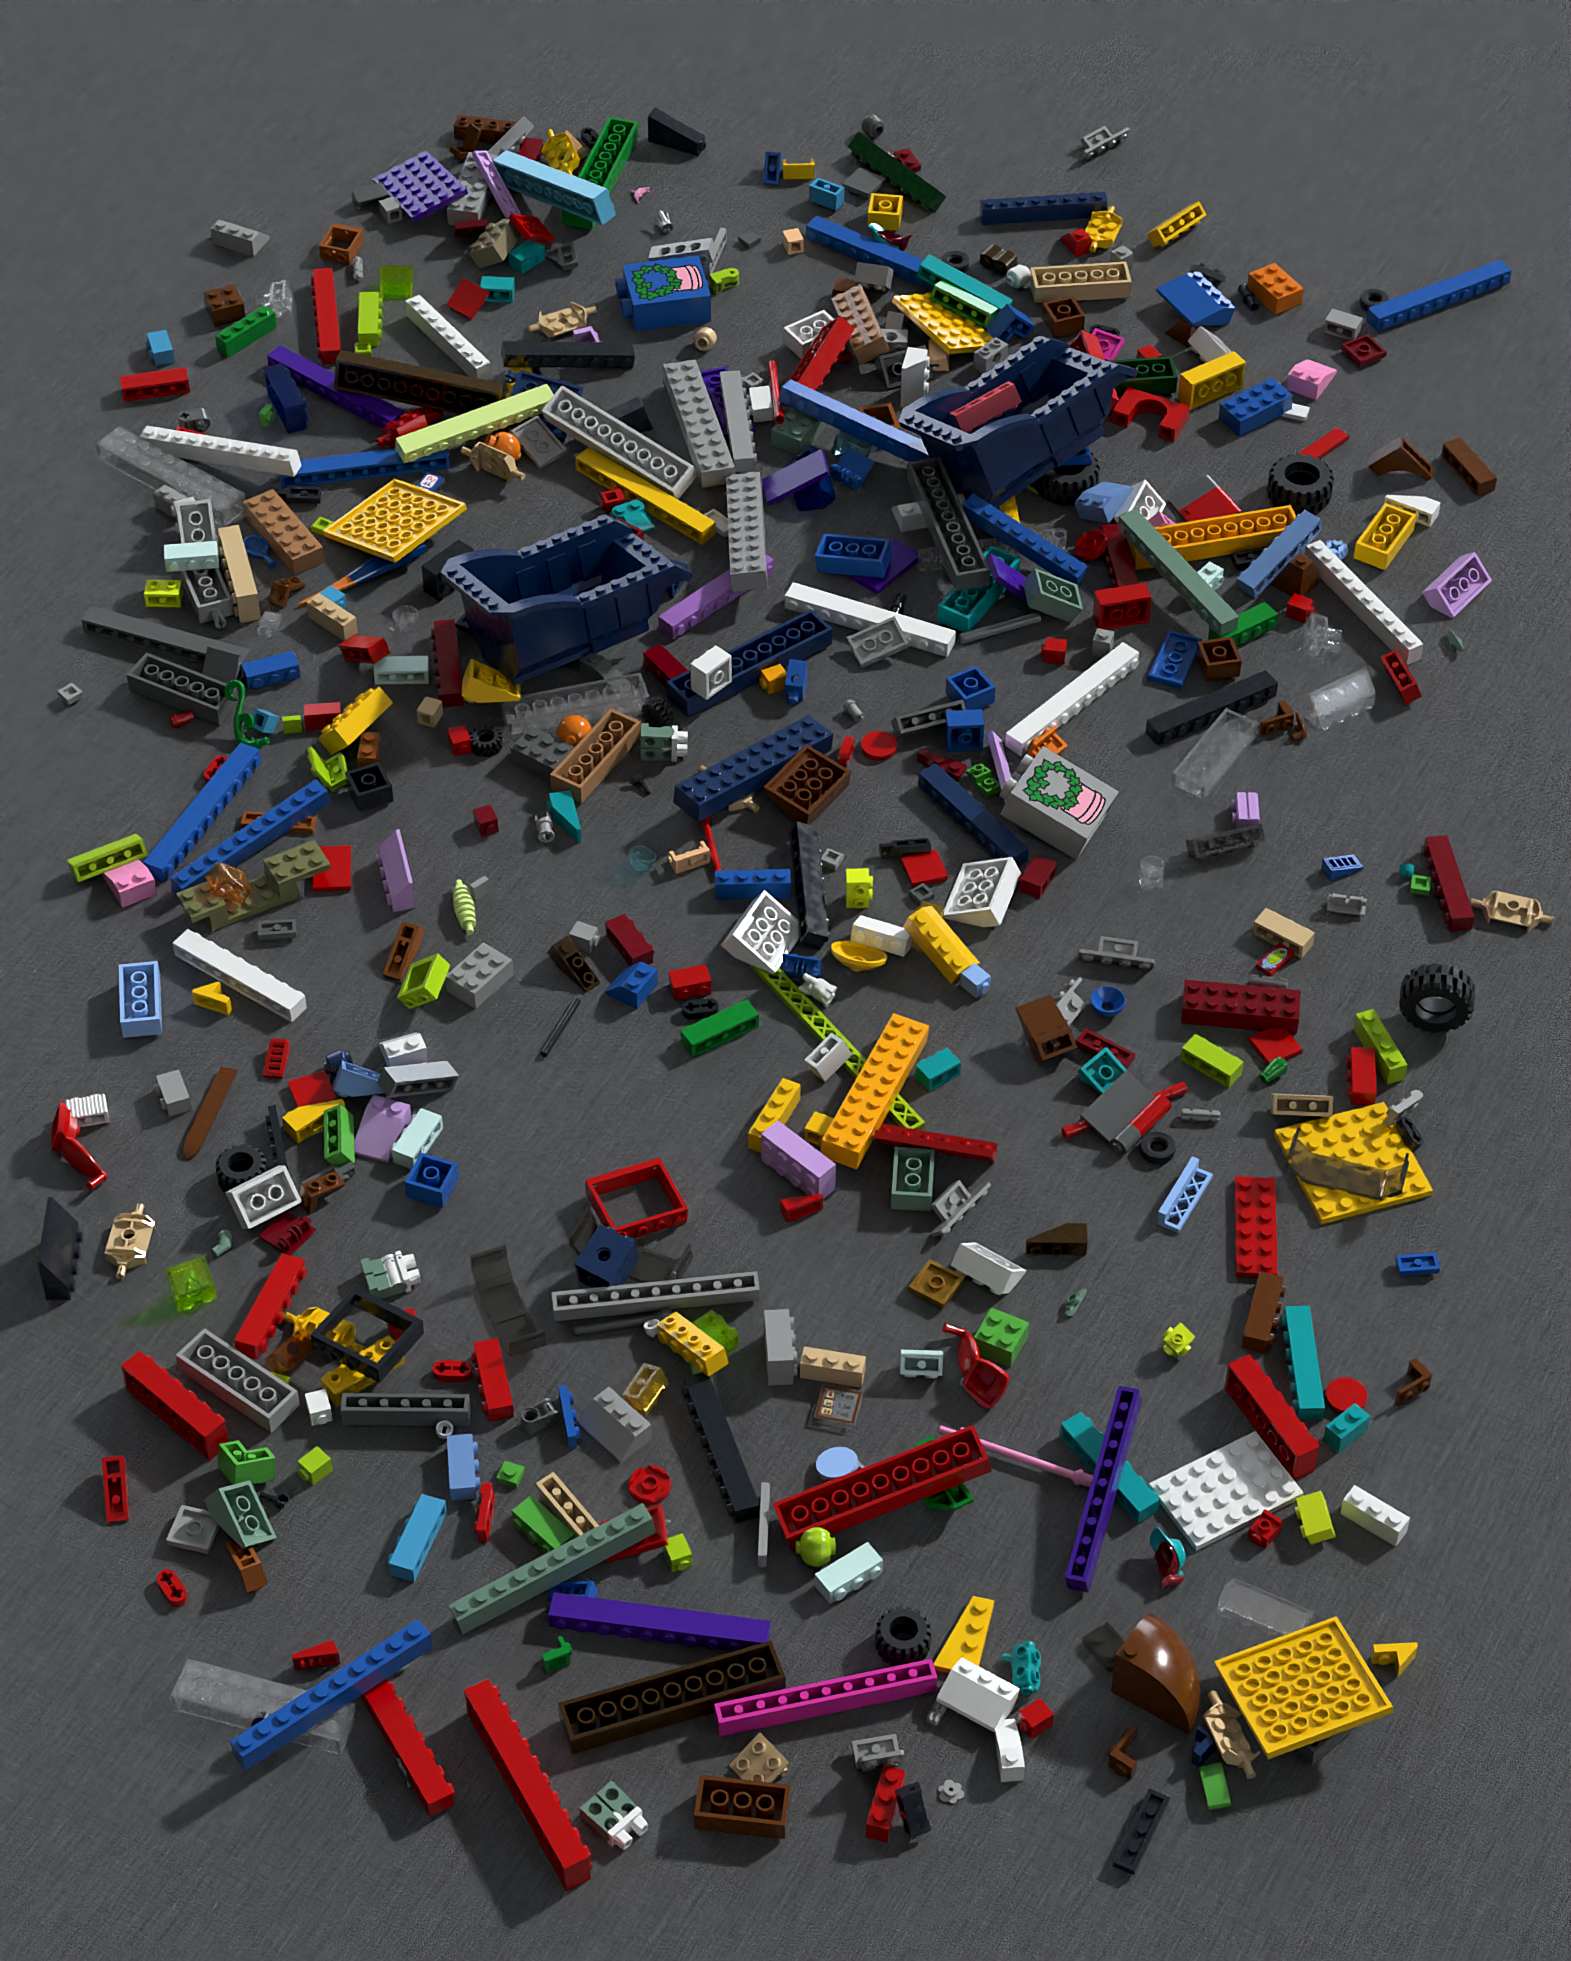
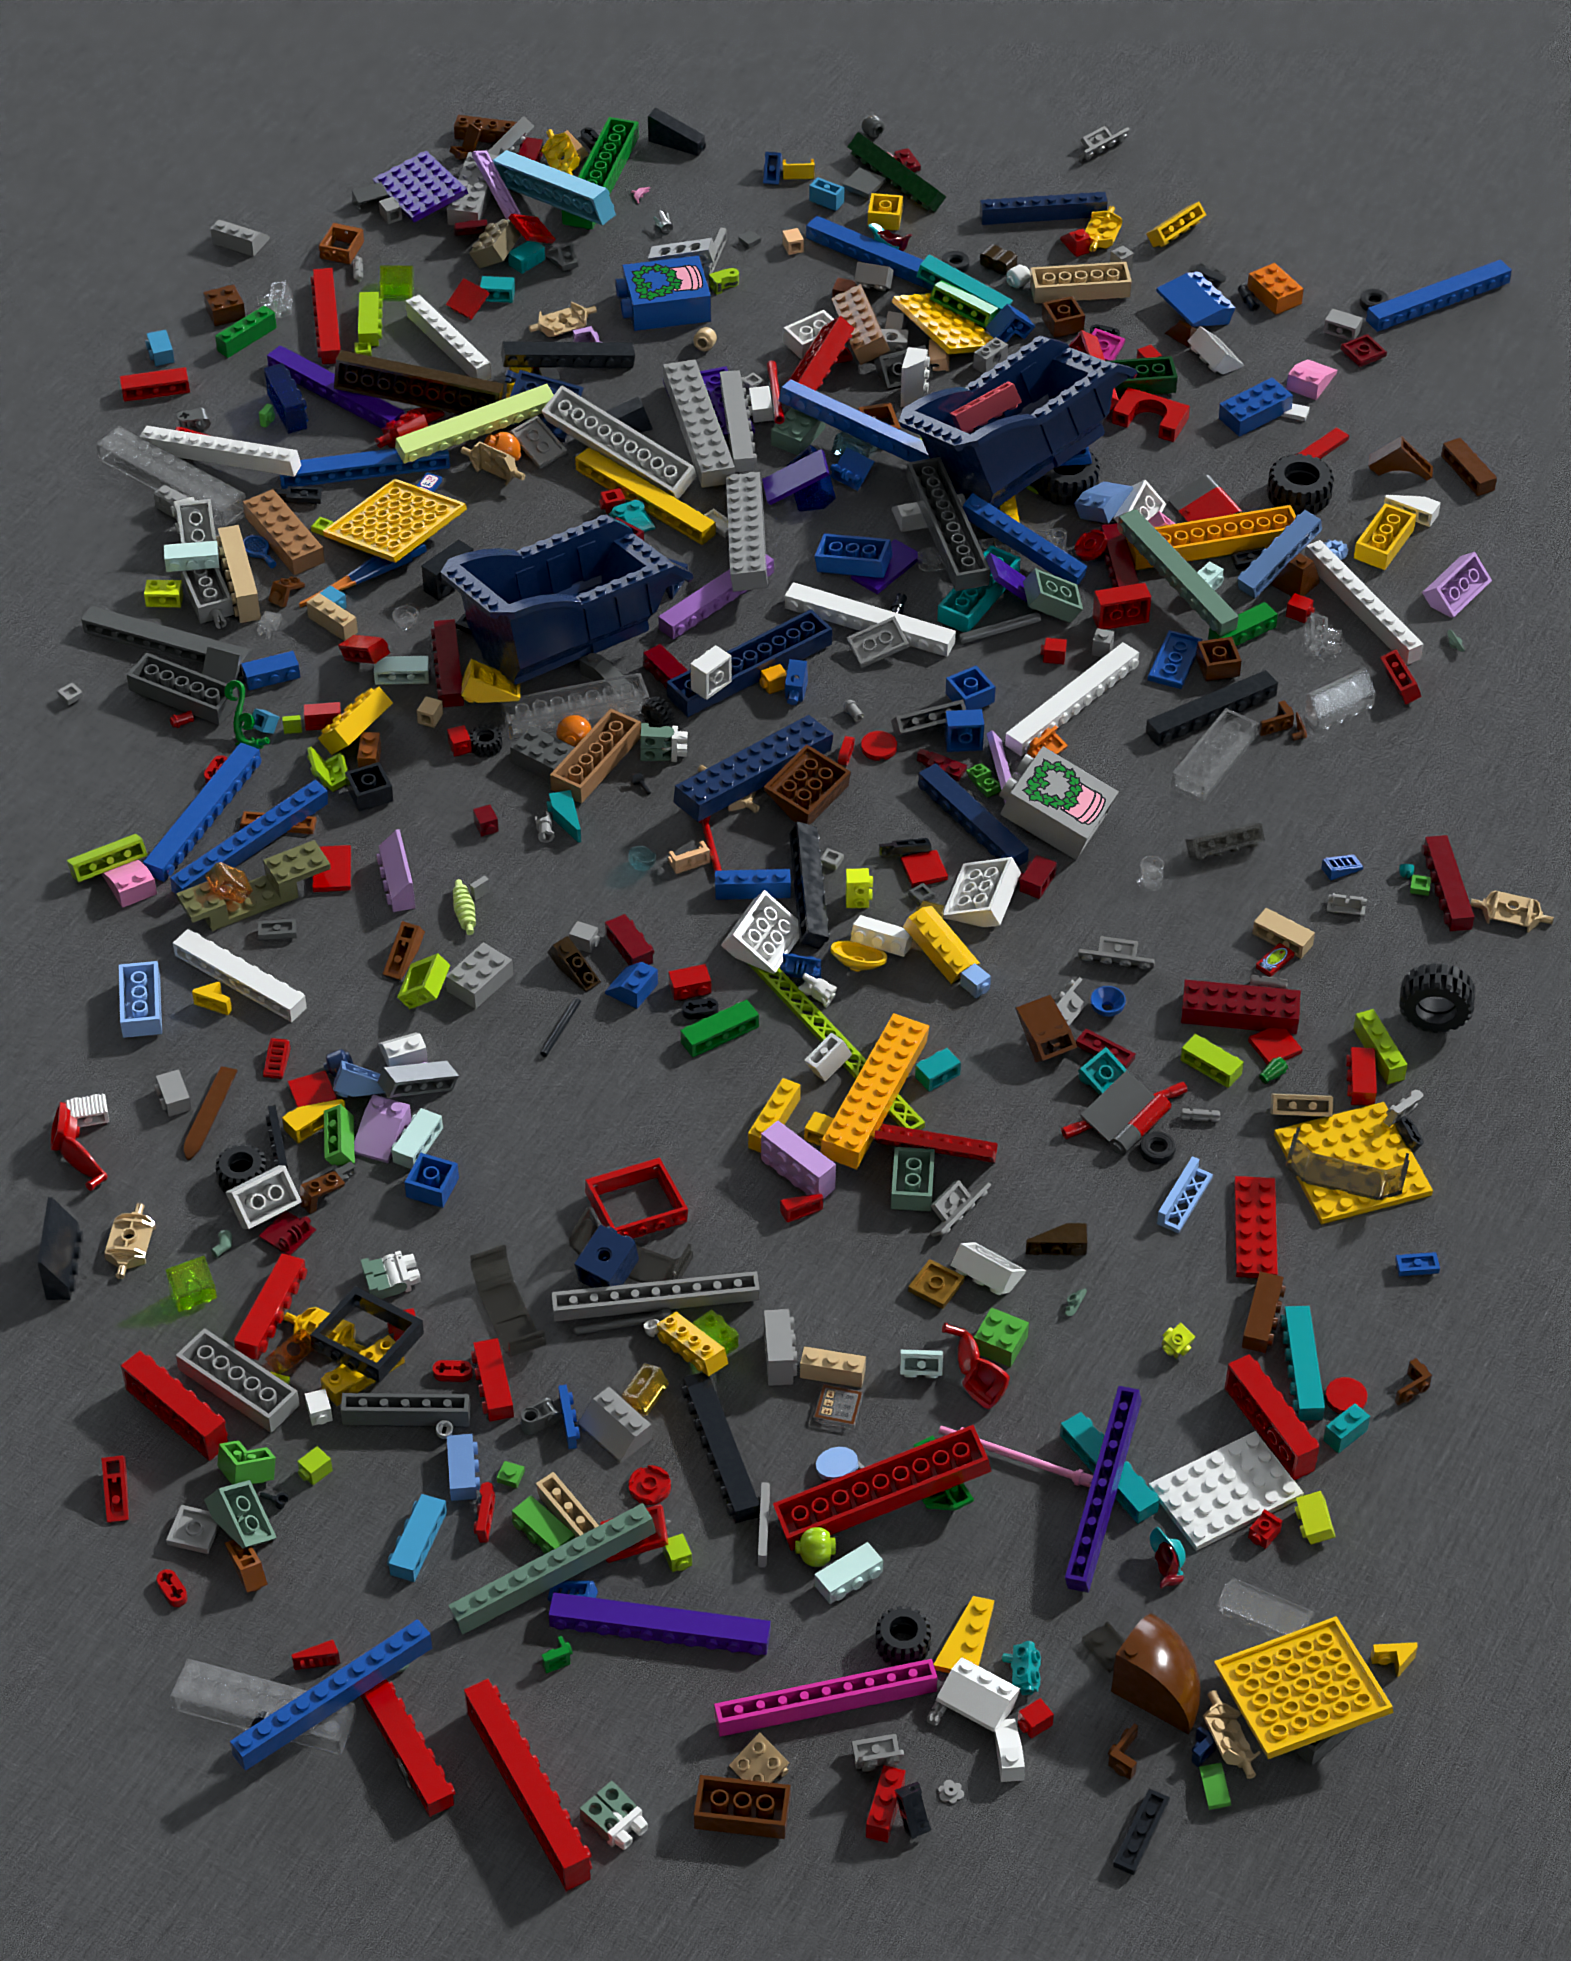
(669, 1697): dark brown brick -> none
(1211, 380): yellow brick -> none
(1245, 809): lavender brick -> none
(1375, 1515): white brick -> none

